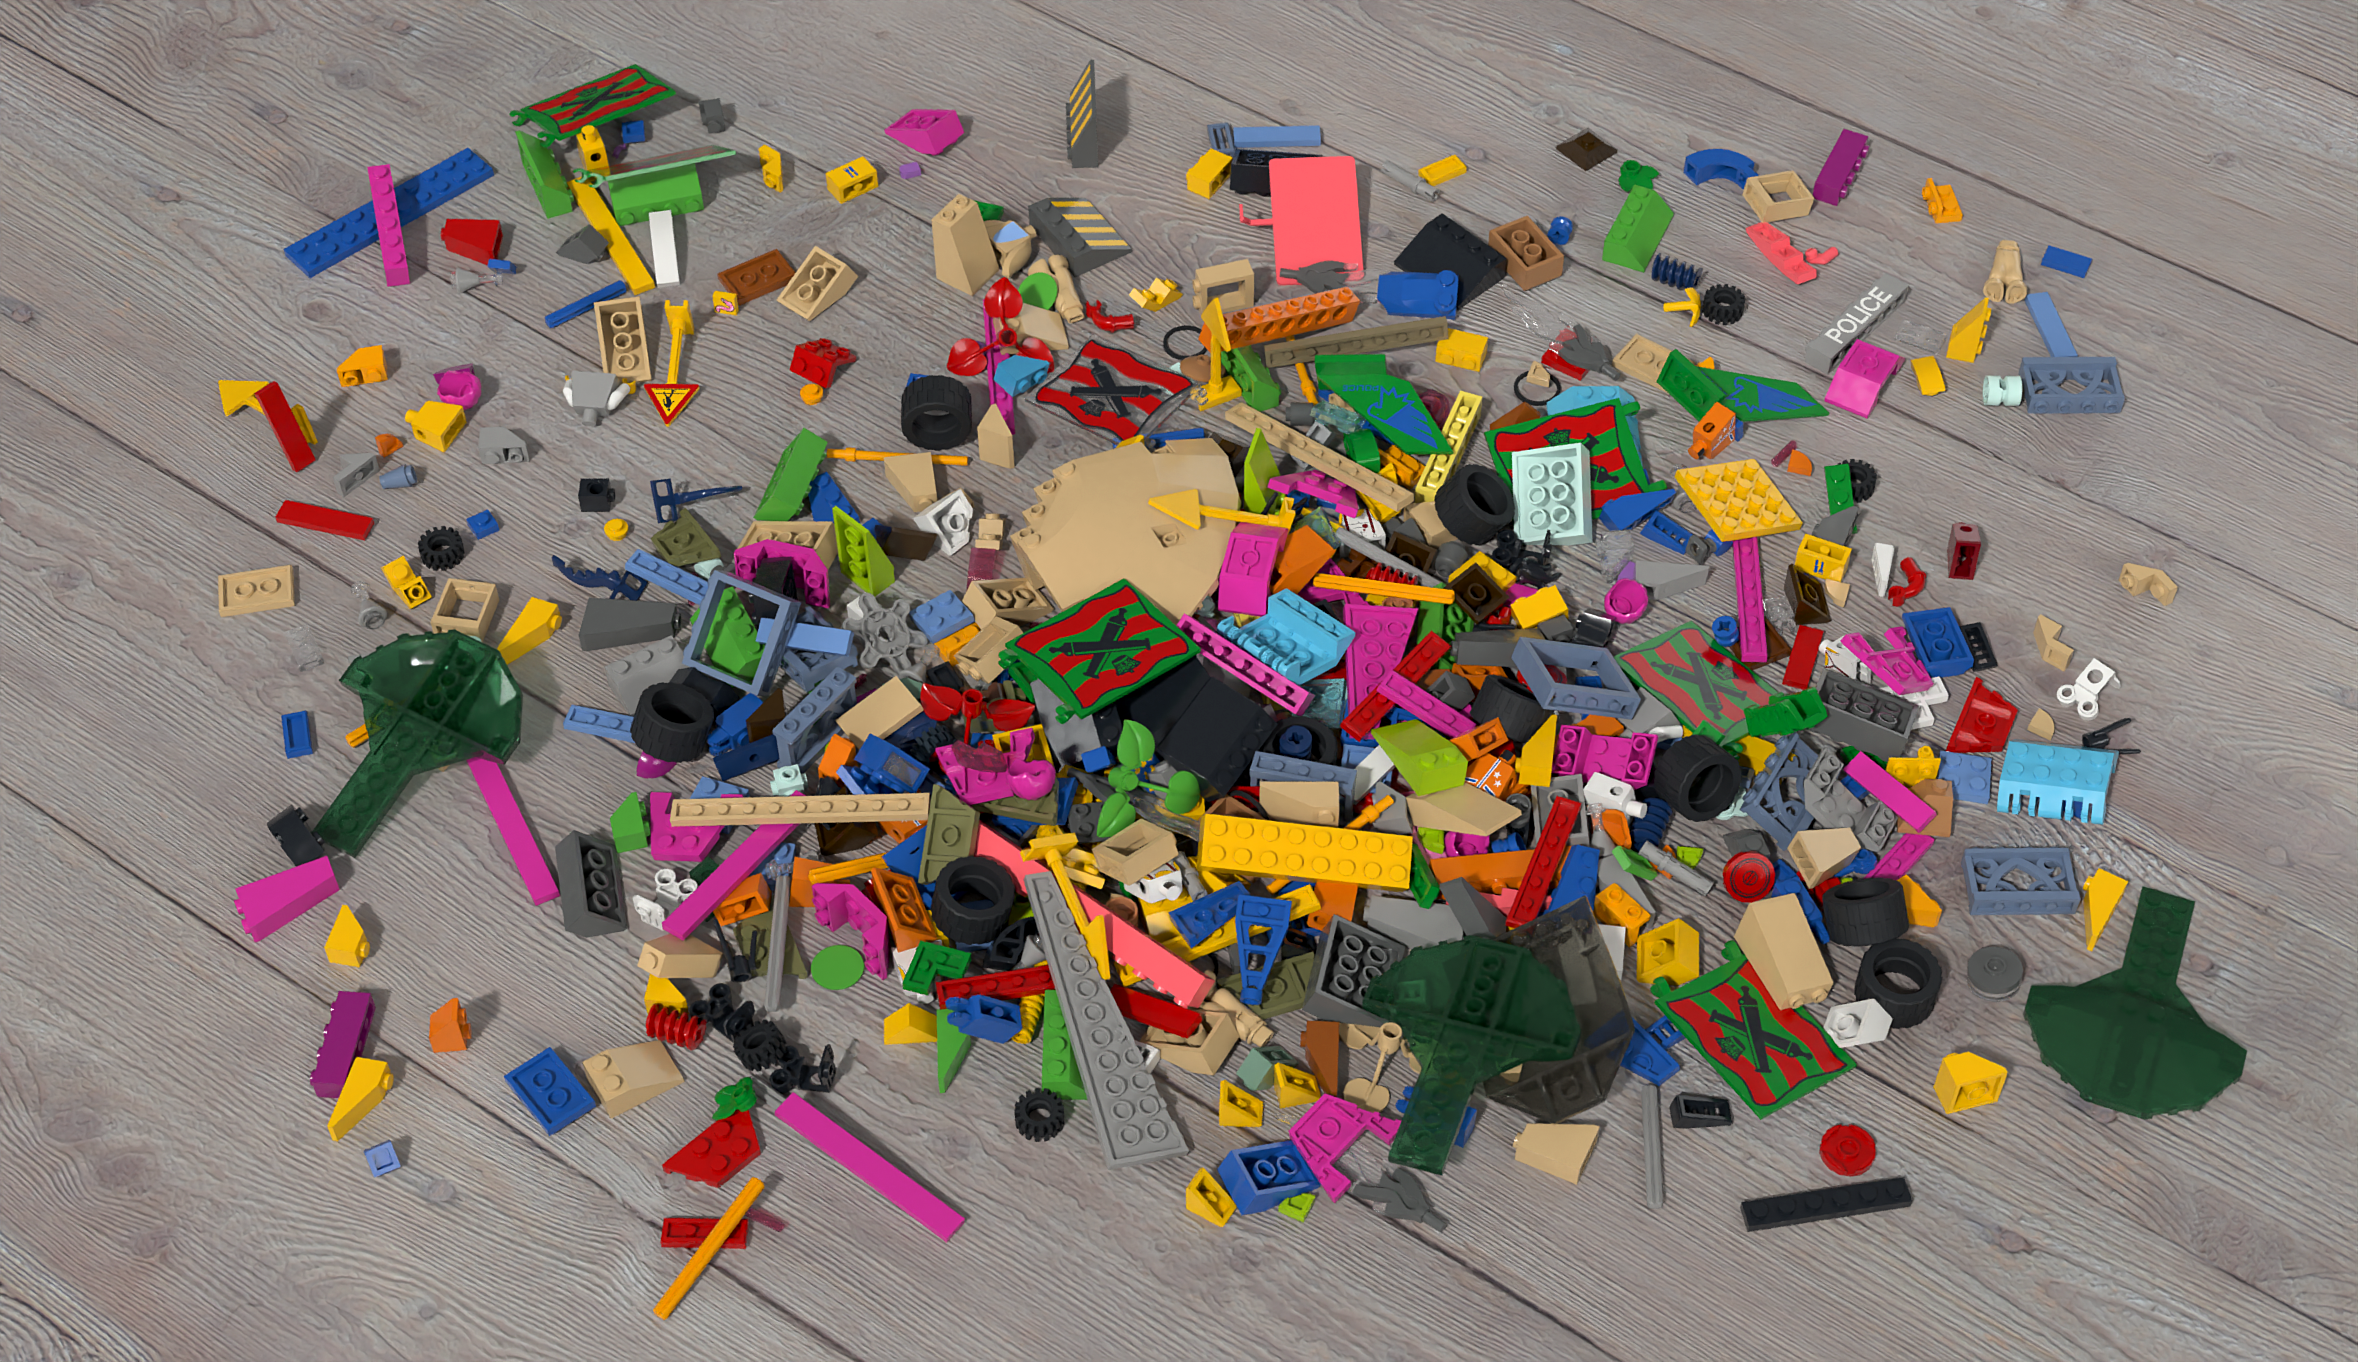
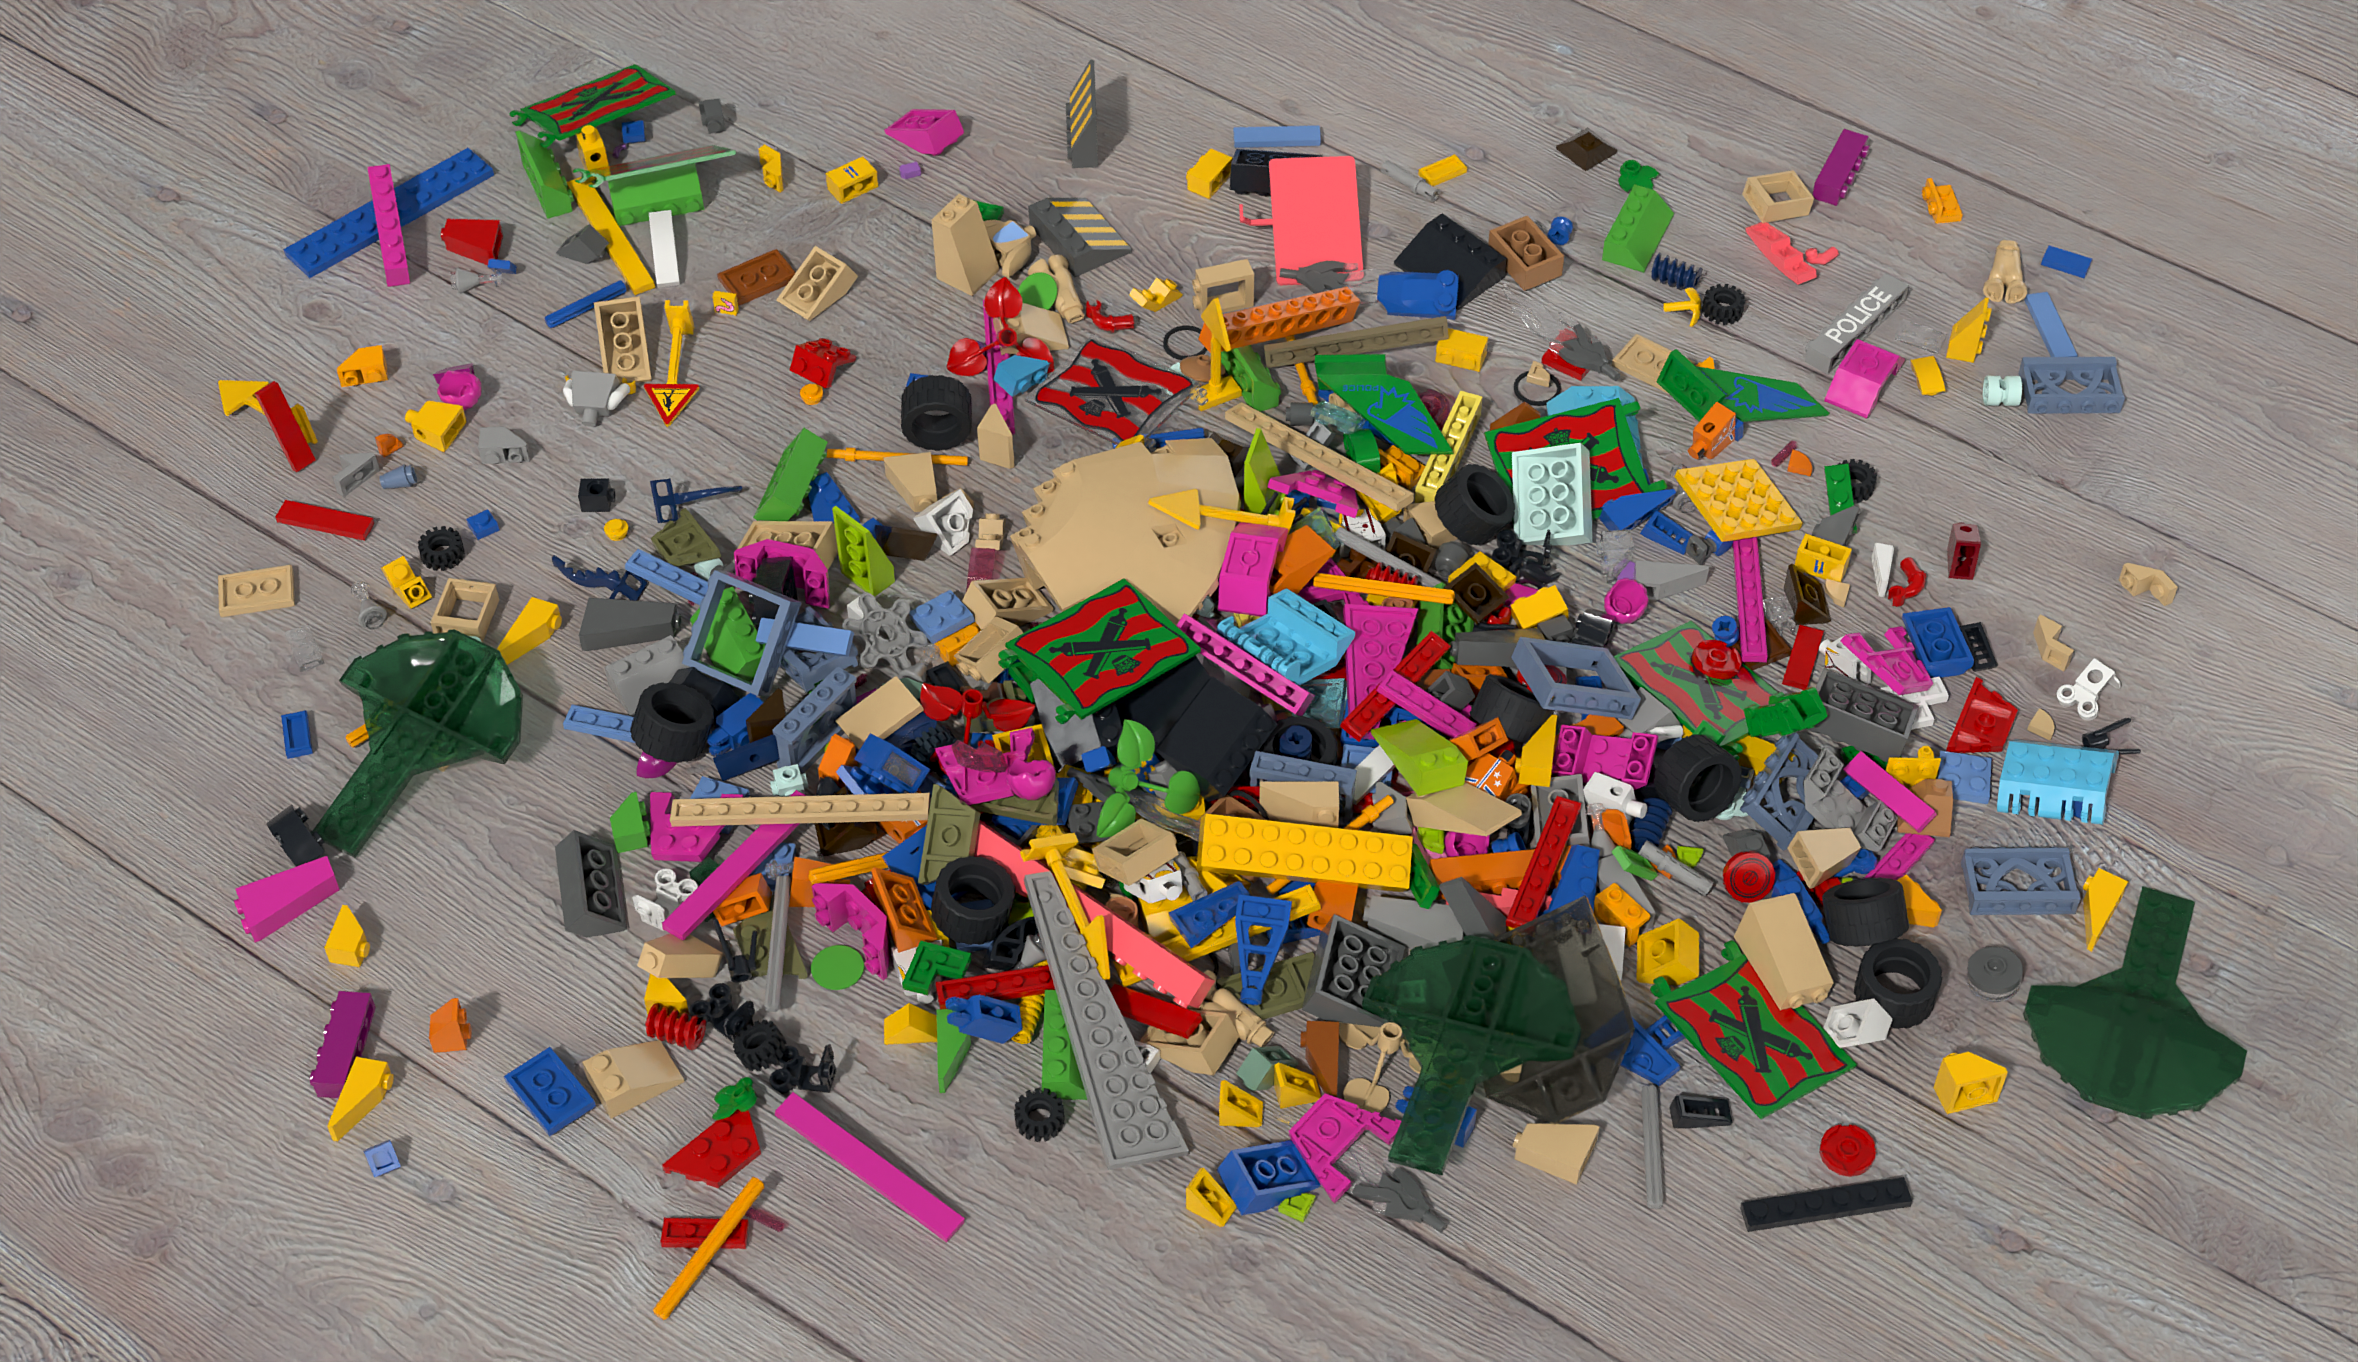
(514, 830): dark pink tile -> none
(1231, 150): sand blue tile -> none
(1296, 944): black slope -> none
(1716, 659): none -> red tile
(1719, 164): blue arch -> none

